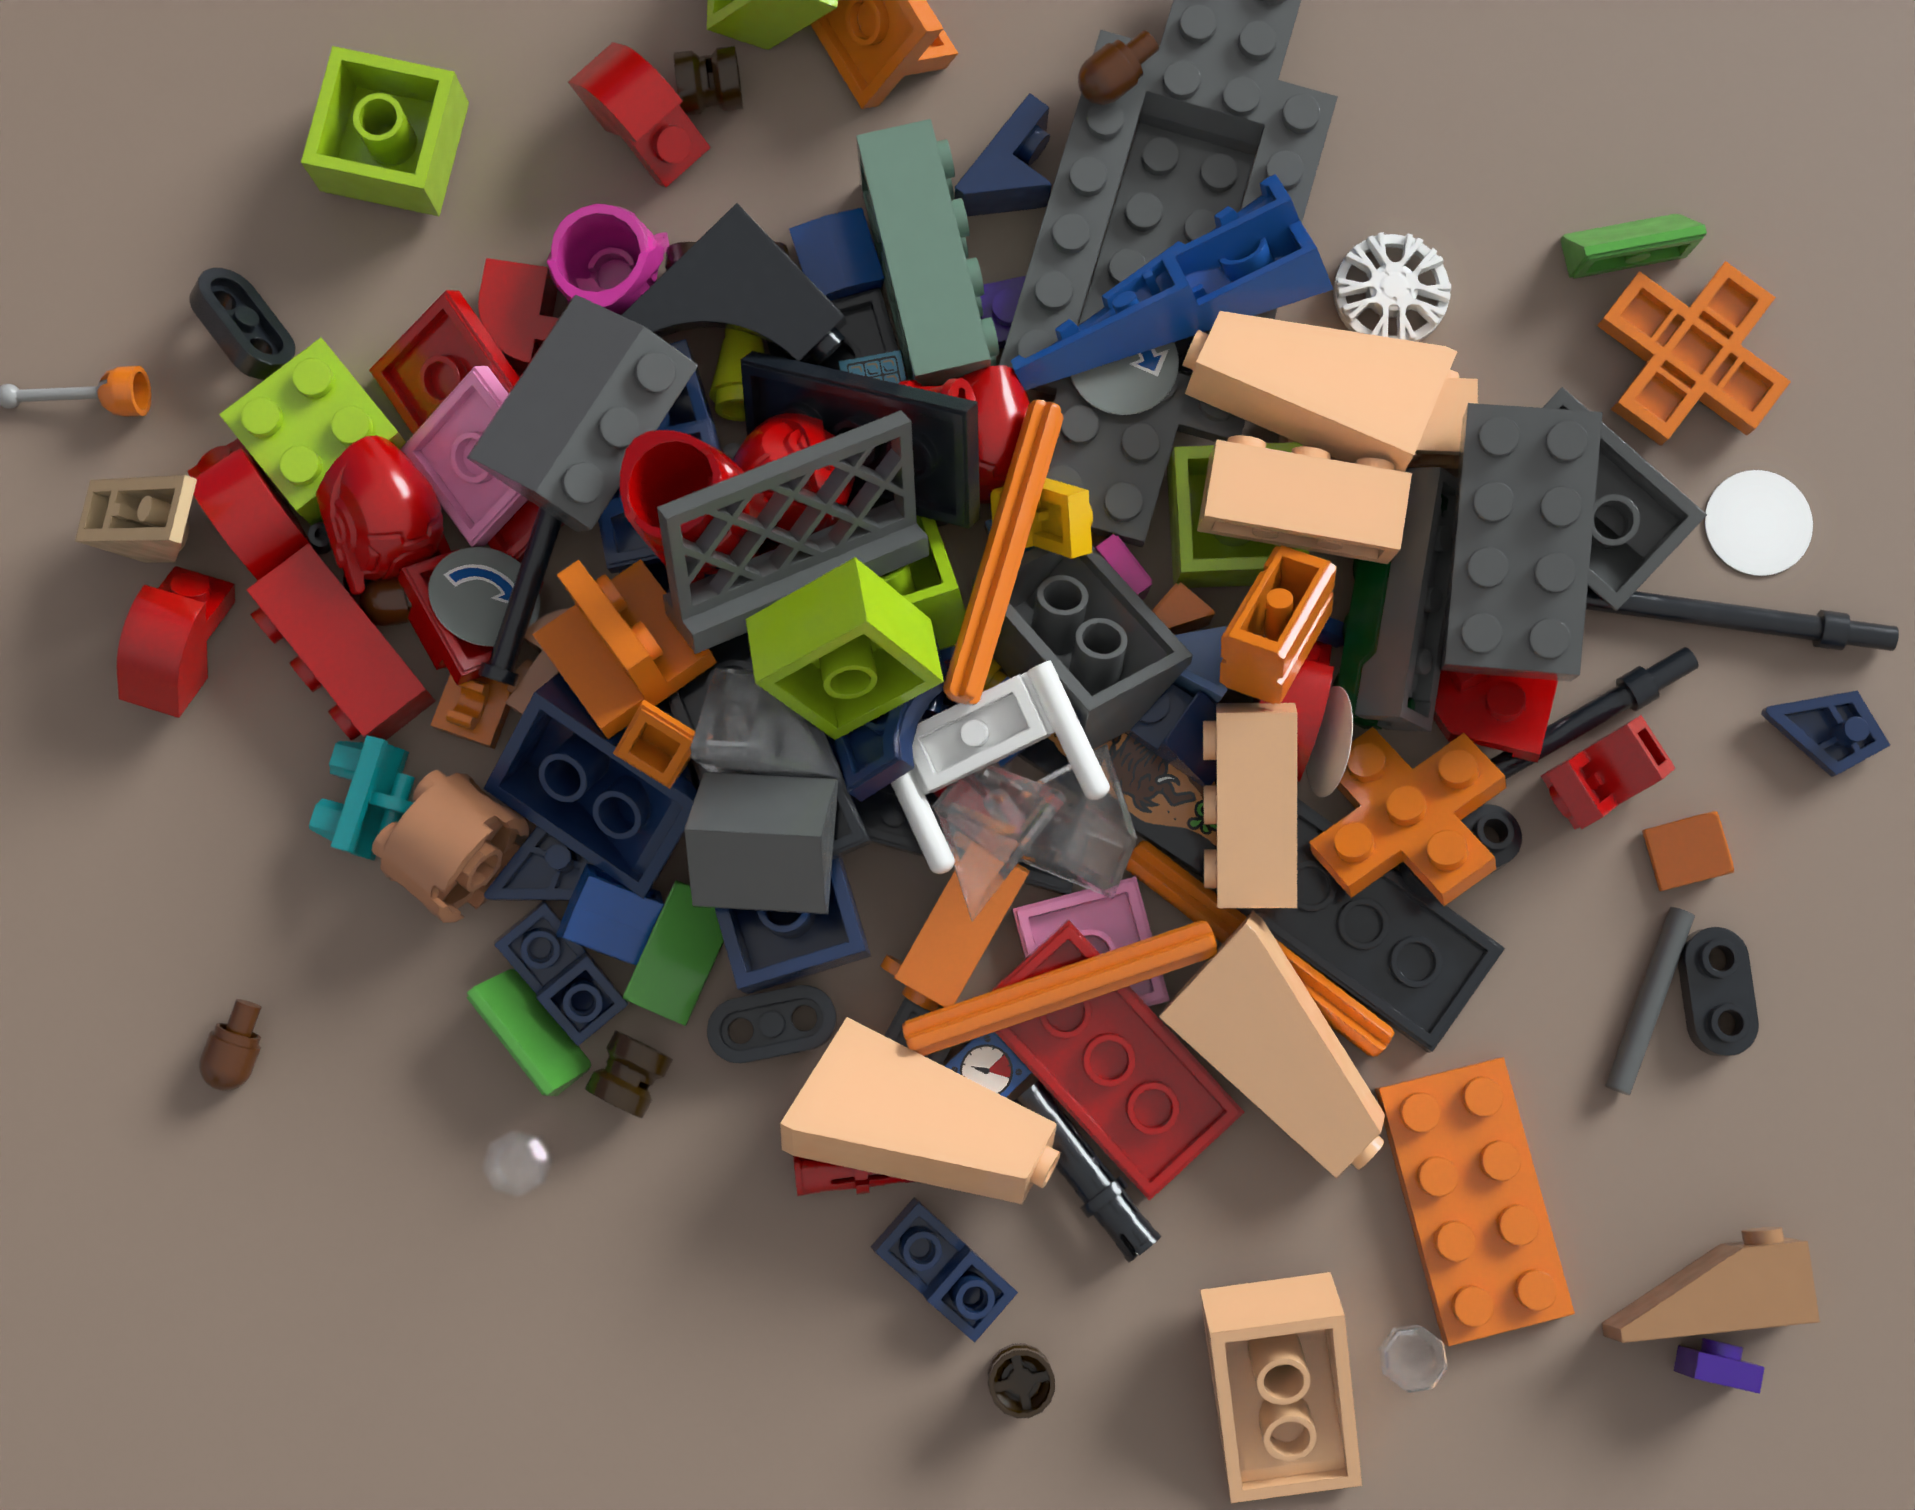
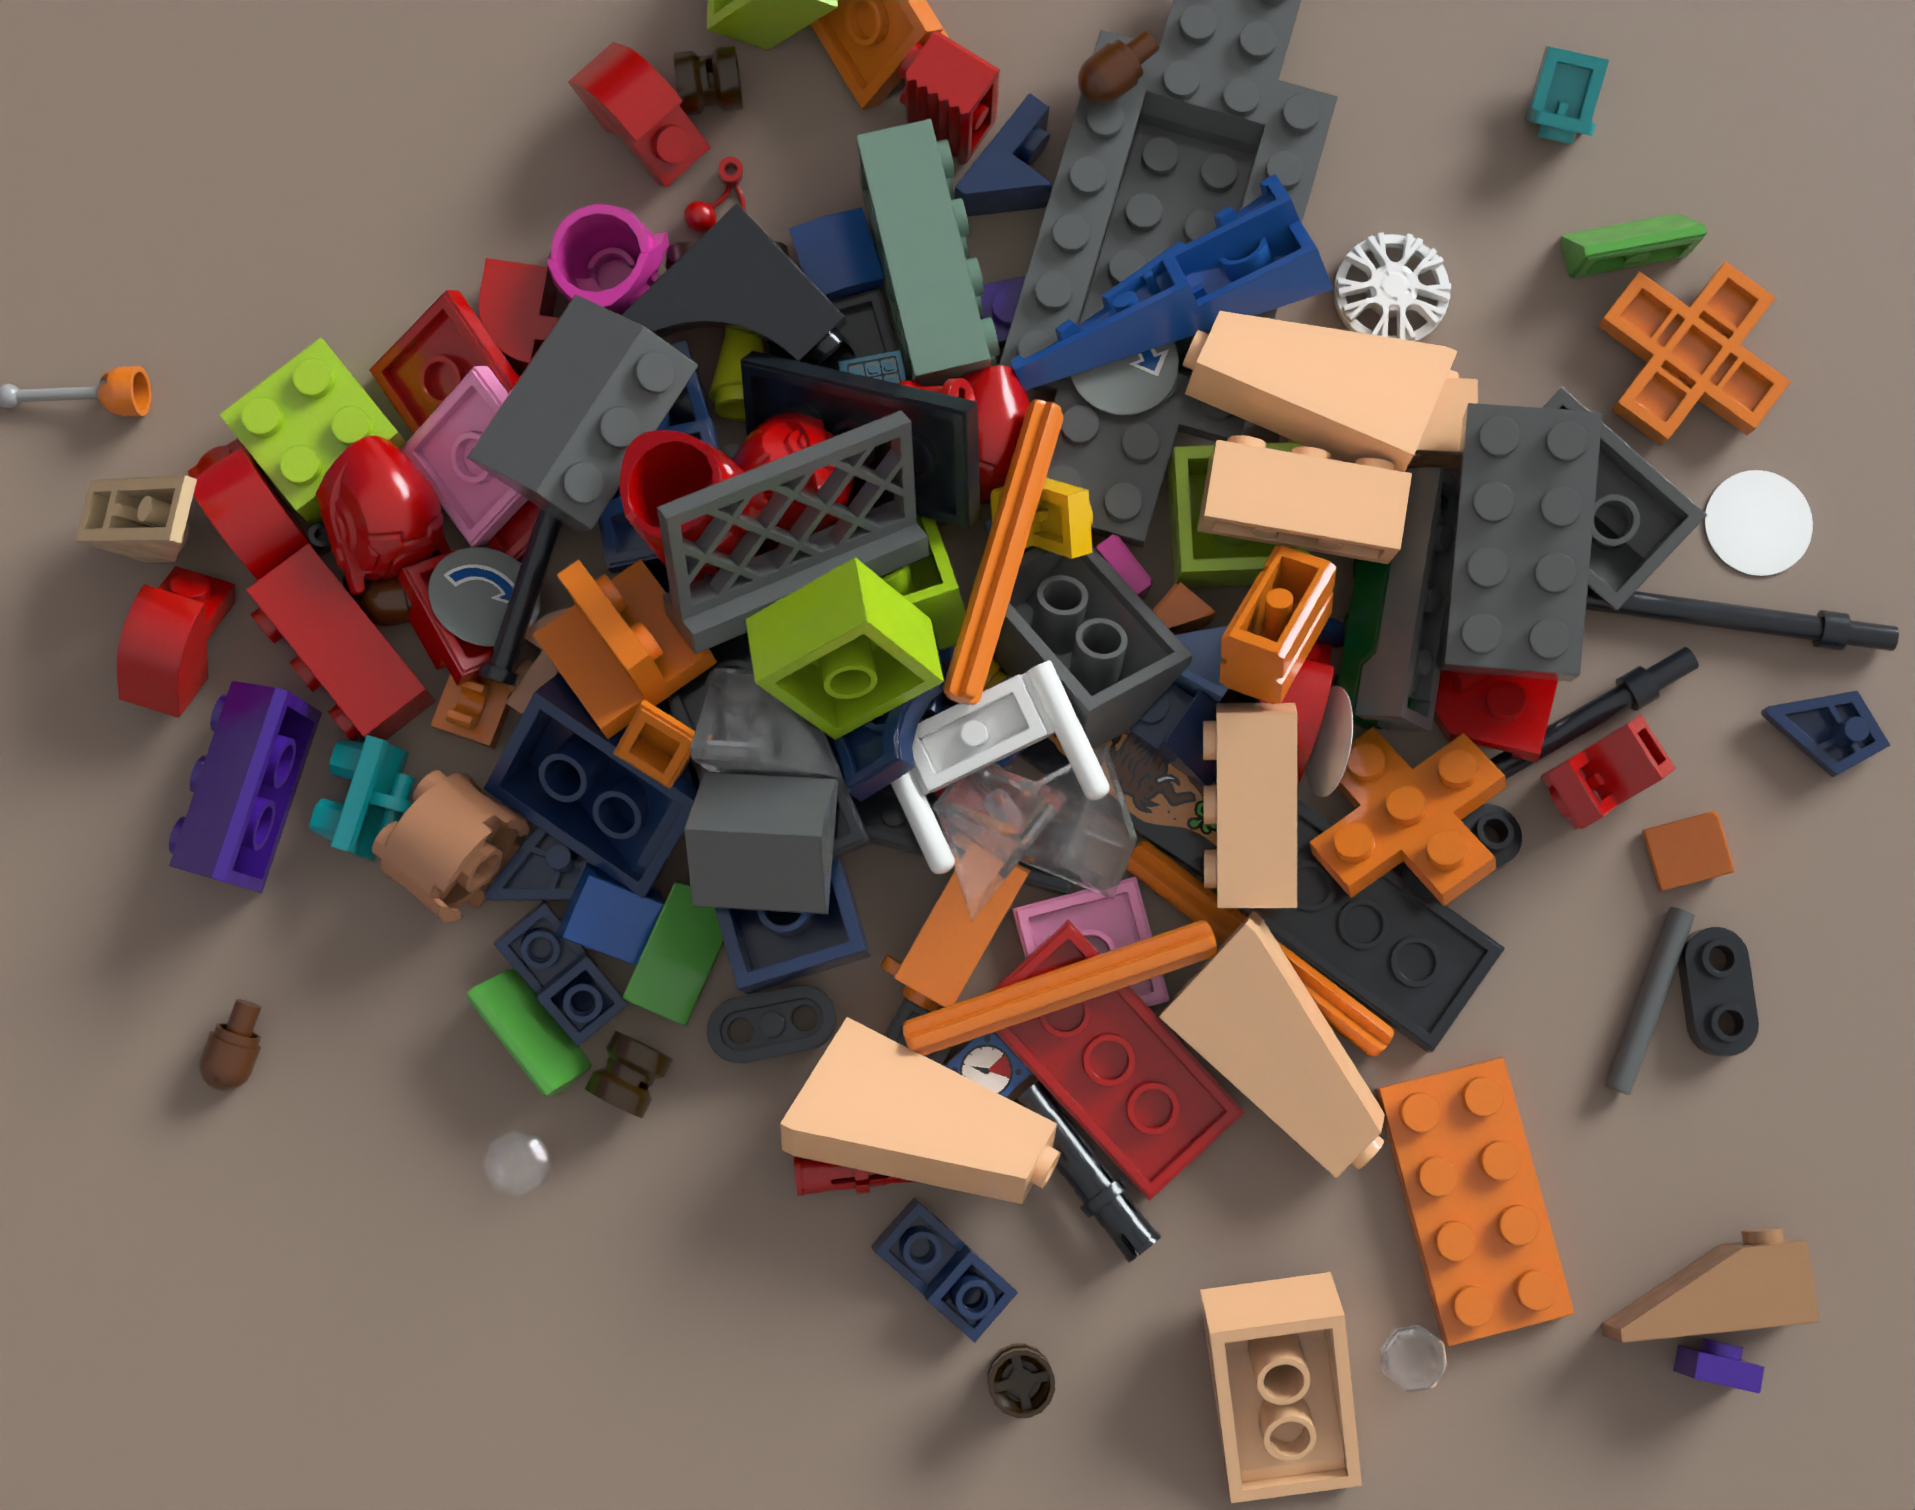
(241, 322): black plate -> none
(244, 785): none -> dark purple slope
(385, 131): lime brick -> none
(701, 215): none -> red piece
(951, 90): none -> red brick
(1566, 94): none -> teal bracket

